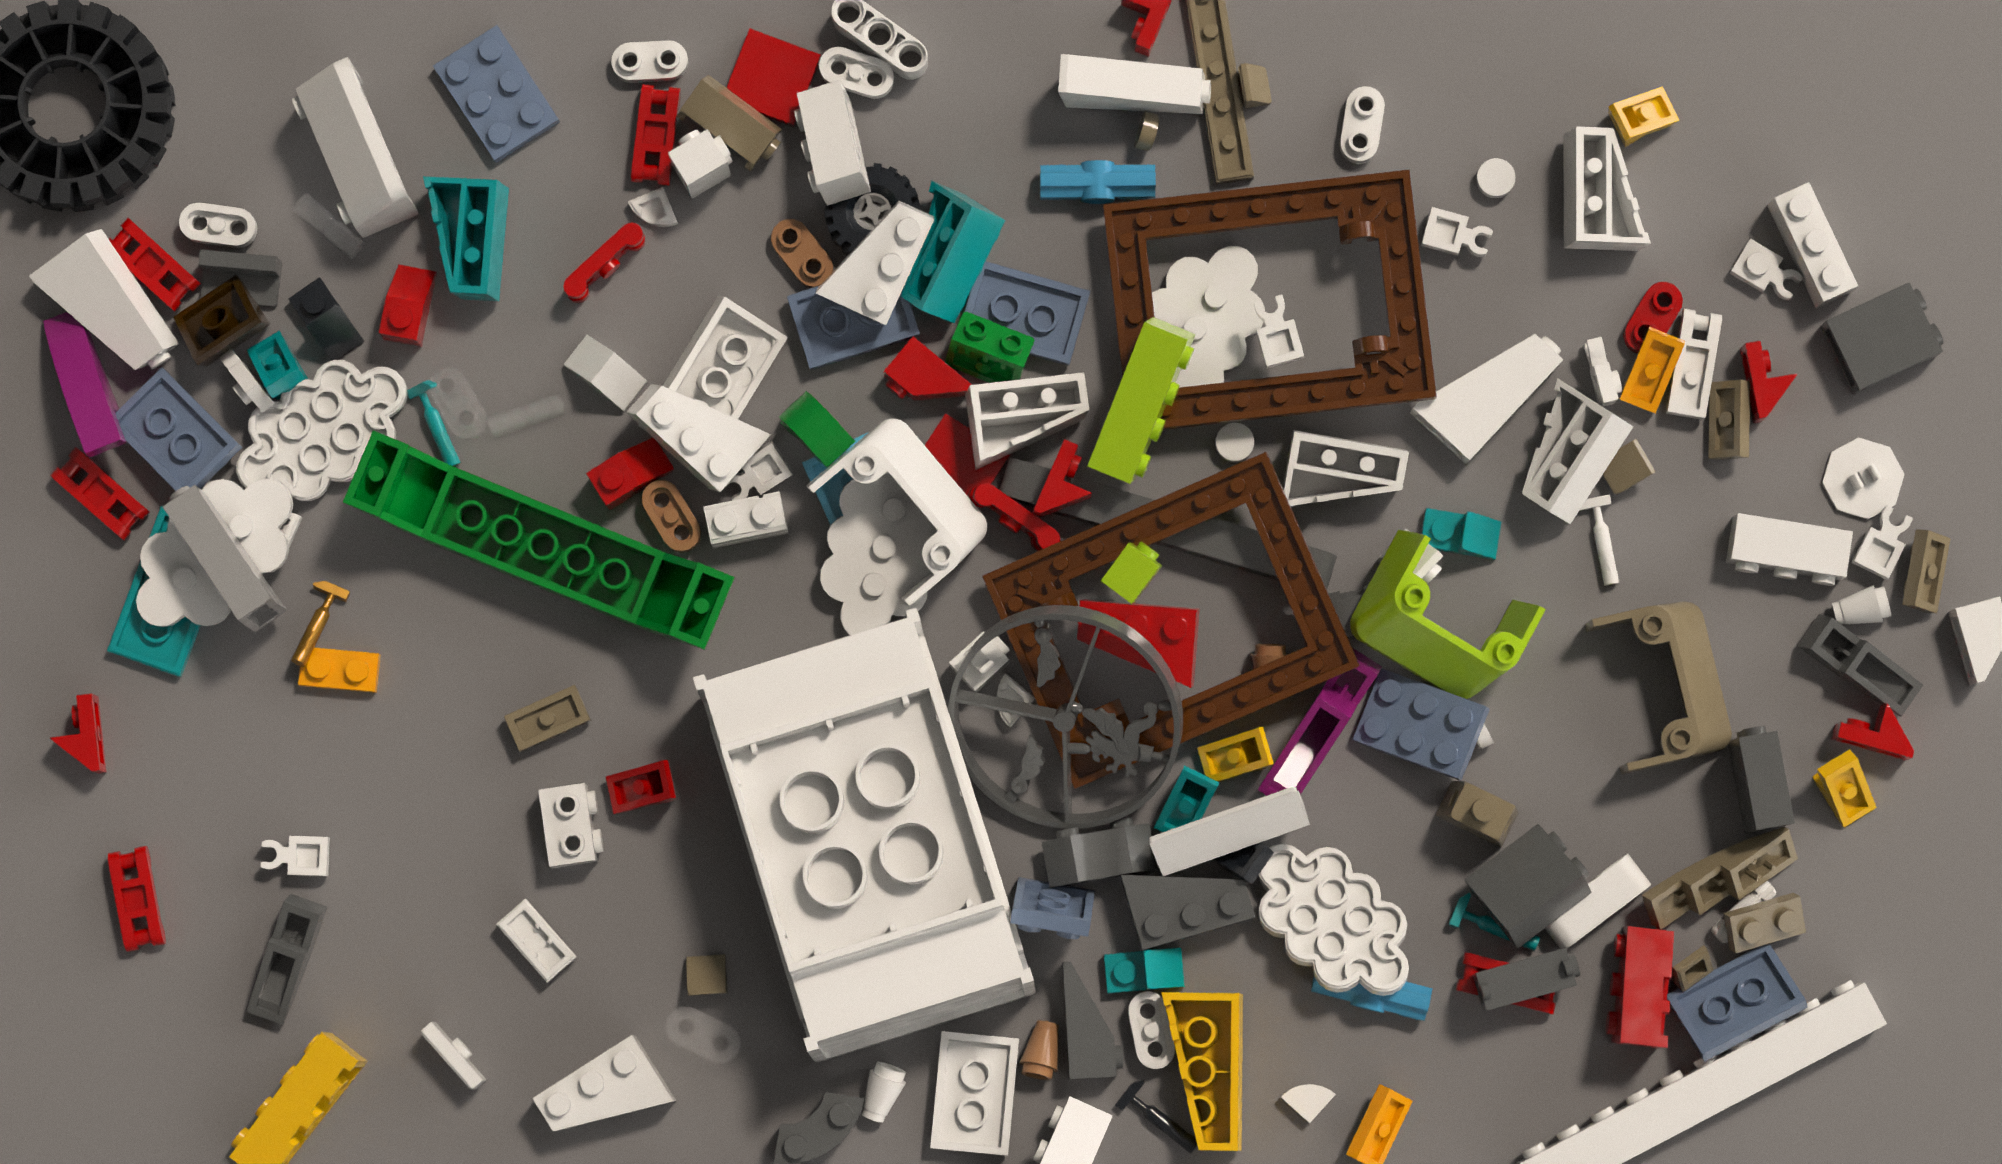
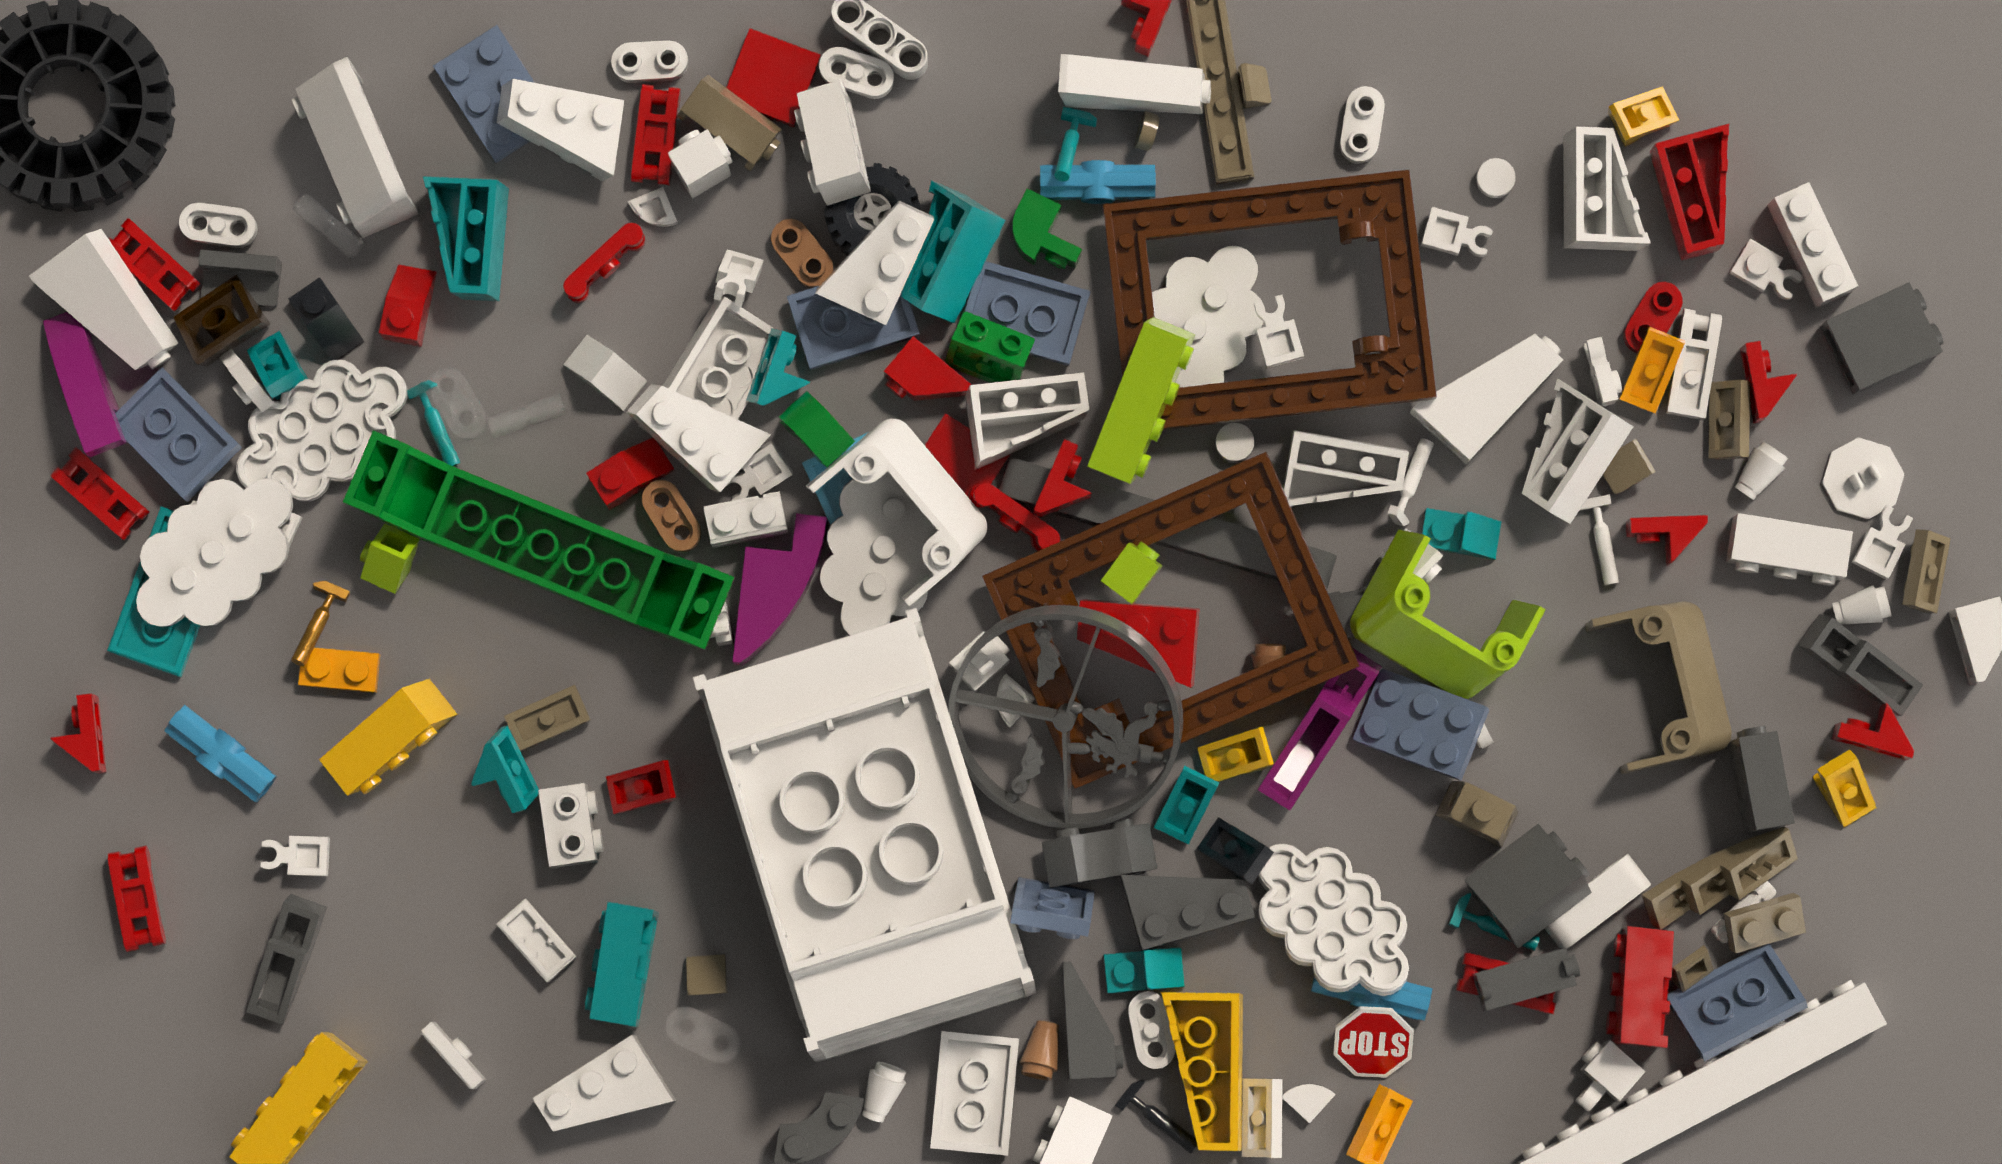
(220, 753): none -> dark azure piece
(223, 558): light grey slope -> none
(387, 737): none -> yellow wedge
(388, 558): none -> lime brick
(505, 764): none -> teal slope
(565, 121): none -> white wedge
(622, 964): none -> teal wedge
(722, 629): none -> white plate
(737, 276): none -> white plate
(770, 379): none -> teal slope
(775, 586): none -> magenta slope
(1032, 230): none -> green brick
(1071, 140): none -> teal piece
(1229, 831): white panel -> none
(1262, 1118): none -> plate
(1373, 1042): none -> piece
(1411, 481): none -> white piece
(1610, 1073): none -> white brick
(1677, 531): none -> red slope
(1694, 188): none -> red wedge
(1760, 470): none -> white cone

